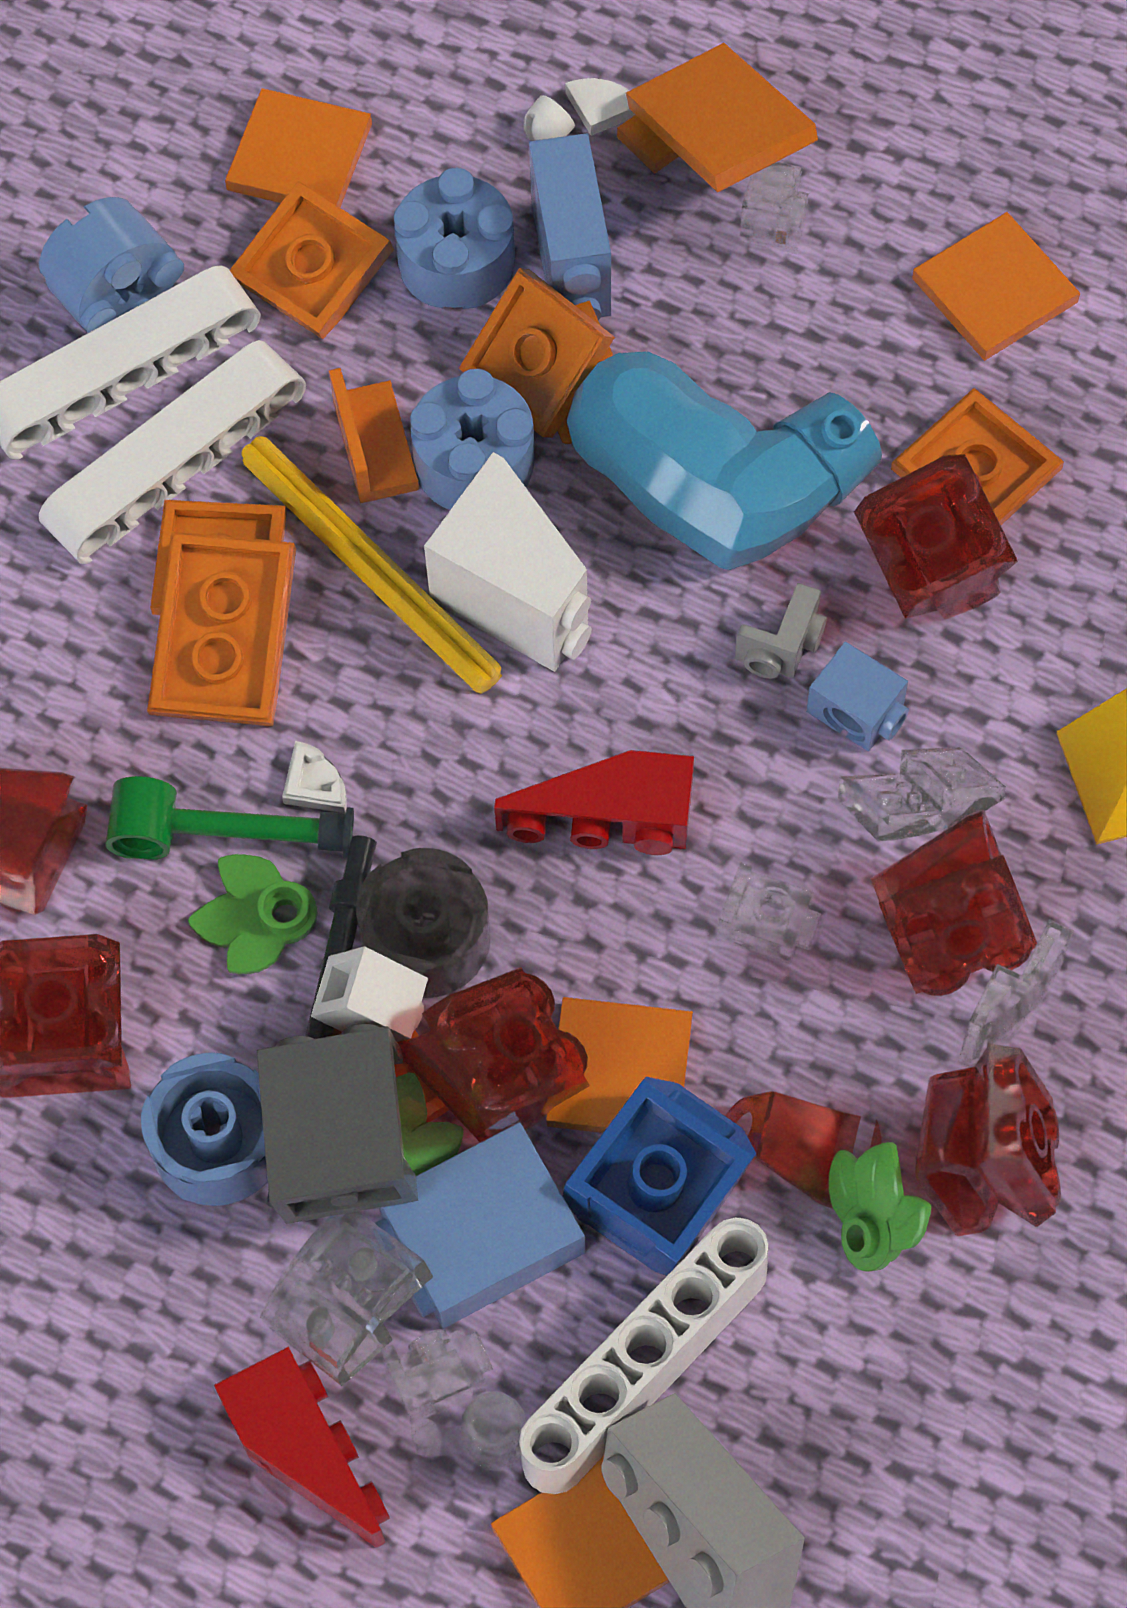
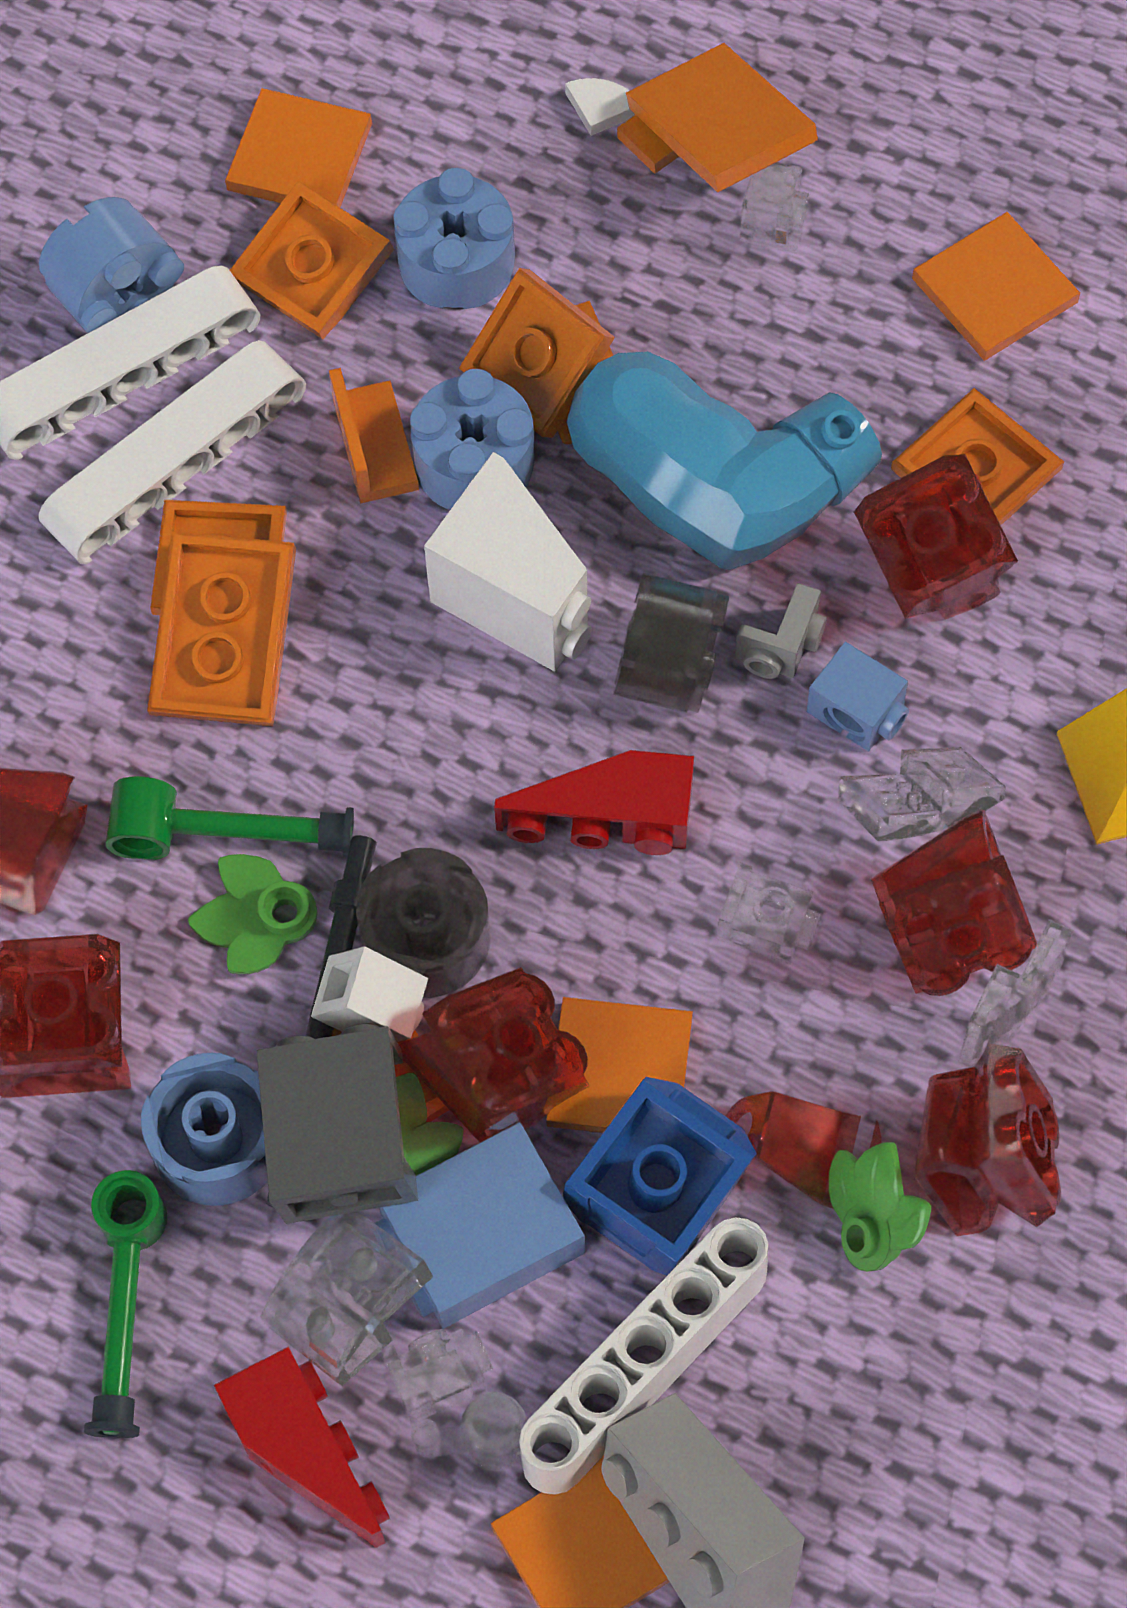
(113, 1408): none -> green piece
(313, 781): white tile -> none
(372, 565): yellow axle -> none
(547, 120): white hinge -> none
(571, 221): medium blue brick -> none
(670, 644): none -> clear smoke brick

